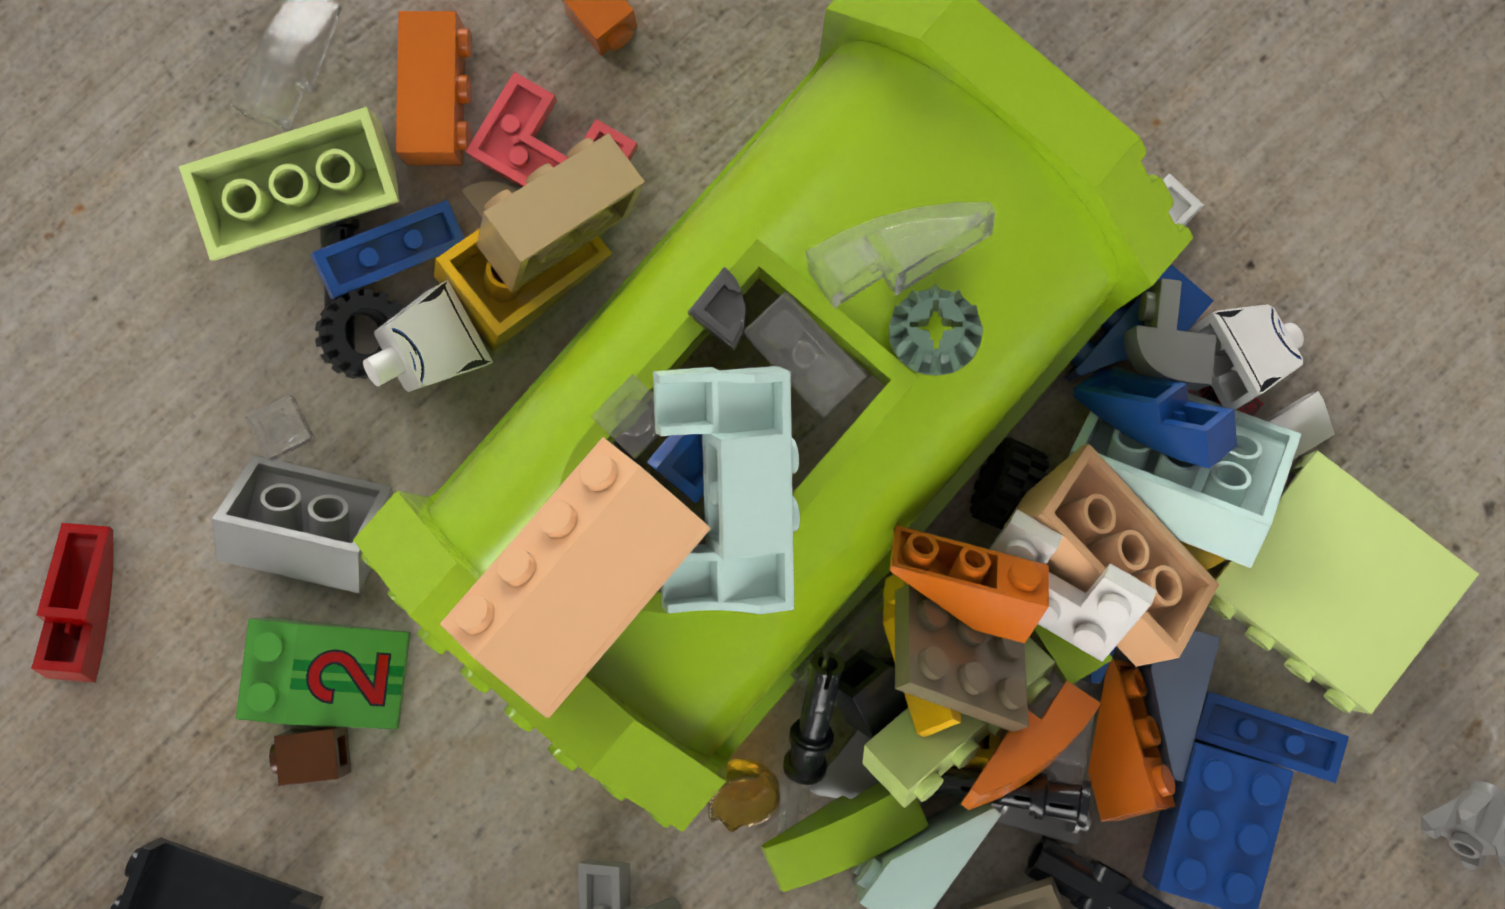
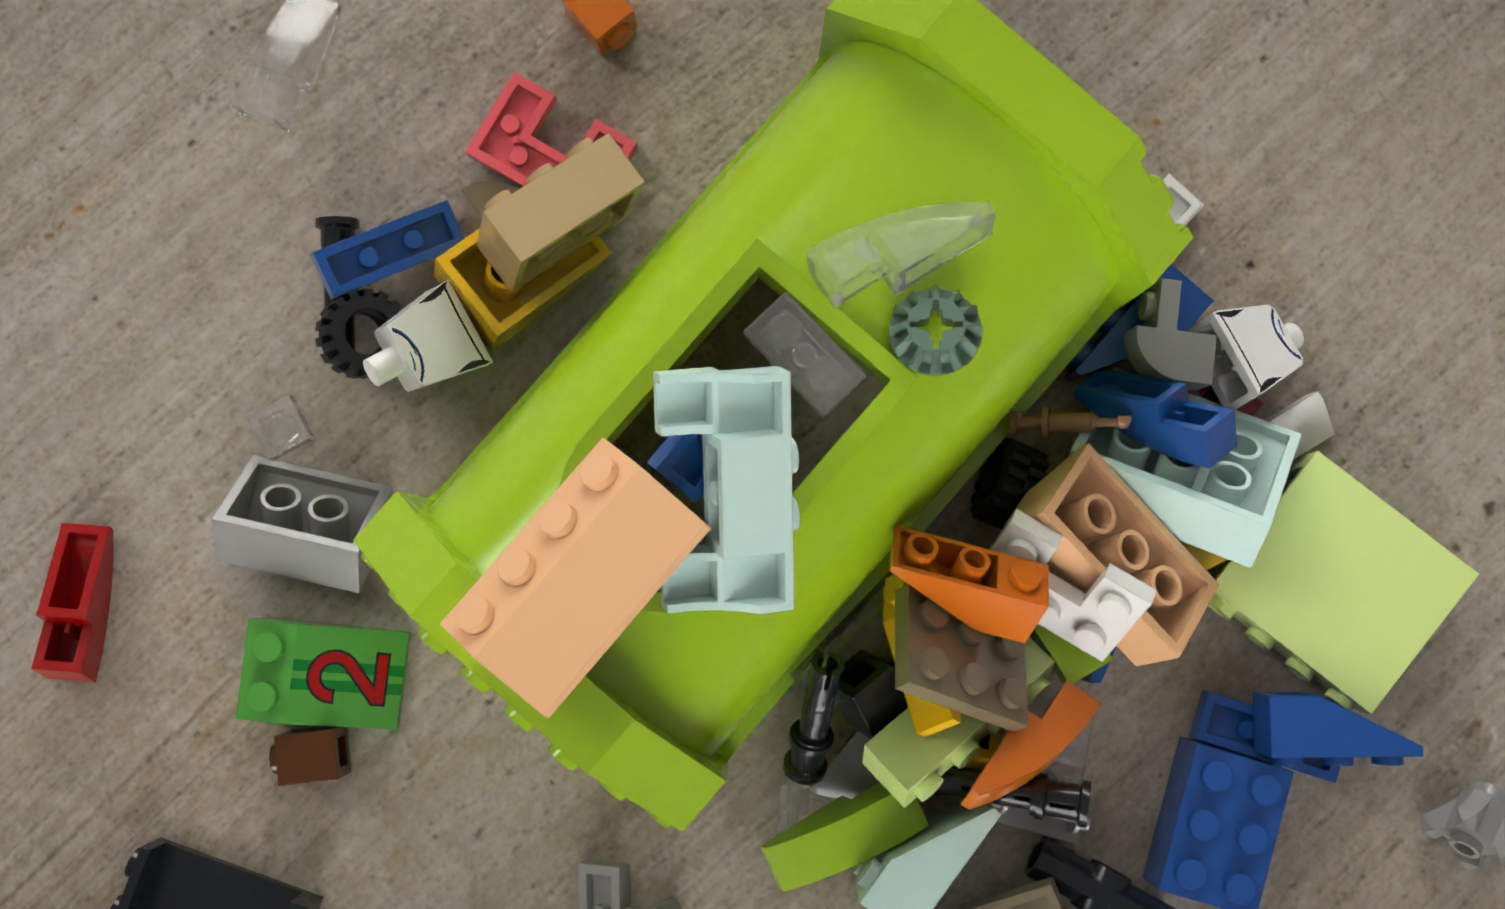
(291, 183): yellowish green slope -> none
(432, 88): orange brick -> none
(629, 416): clear plate -> none
(722, 309): flat silver tile -> none
(747, 795): clear yellow hair -> none
(1063, 422): none -> medium nougat piece
(1125, 751): orange slope -> none
(1177, 697): sand blue slope -> none
(1309, 726): none -> blue slope

